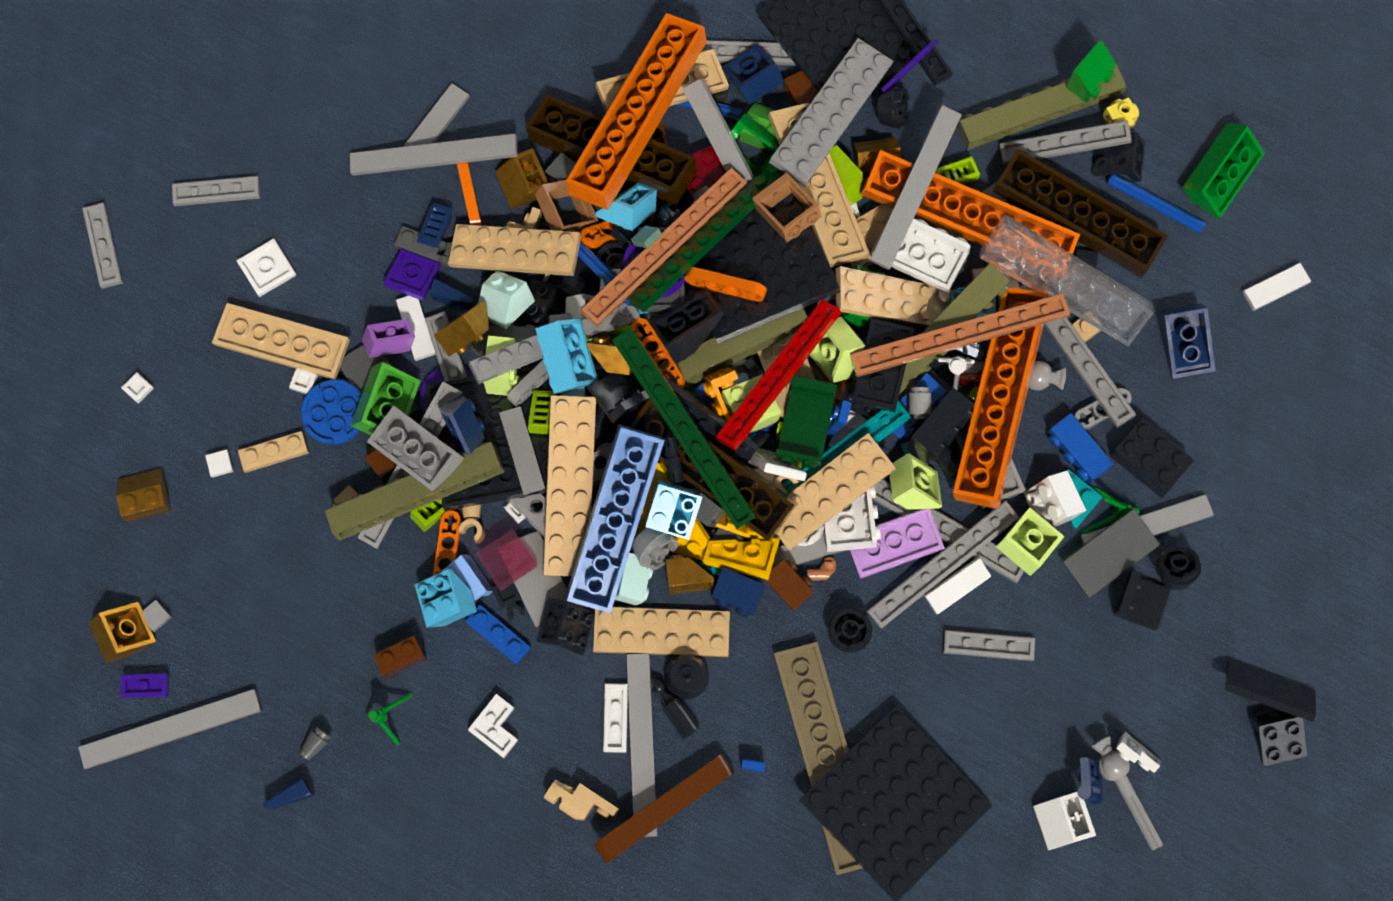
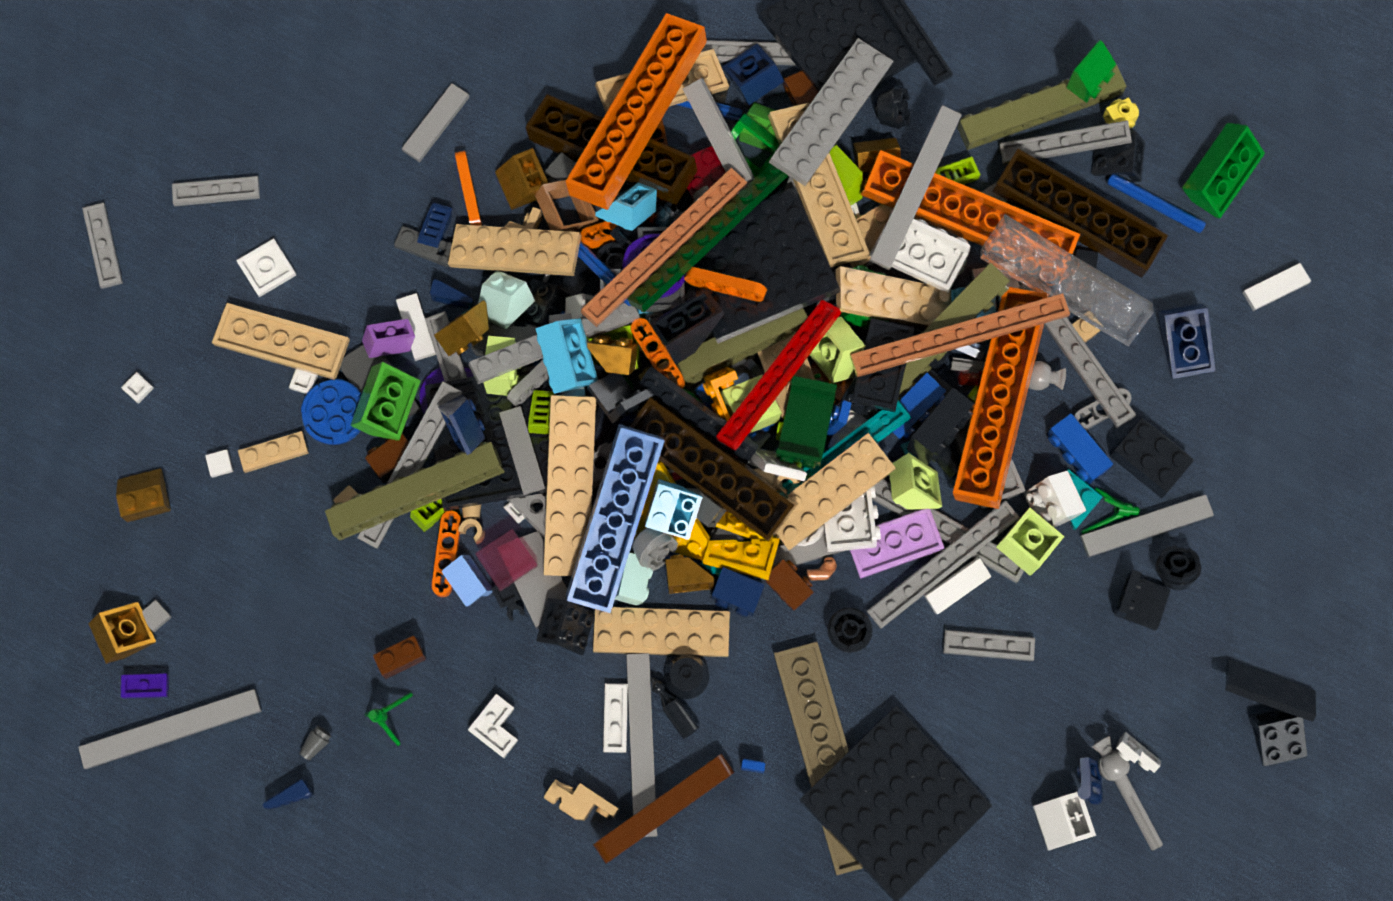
(412, 274): dark purple tile -> none
(415, 449): light grey slope -> none
(433, 154): light grey tile -> none
(444, 599): medium azure slope -> none
(498, 635): blue plate -> none
(646, 236): sand green tile -> none
(673, 460): black pin -> none
(684, 428): dark green plate -> none
(778, 191): medium nougat window -> none
(910, 65): dark purple window -> none
(919, 402): light grey brick -> none
(957, 366): white plant -> none
(1110, 553): dark grey tile -> none

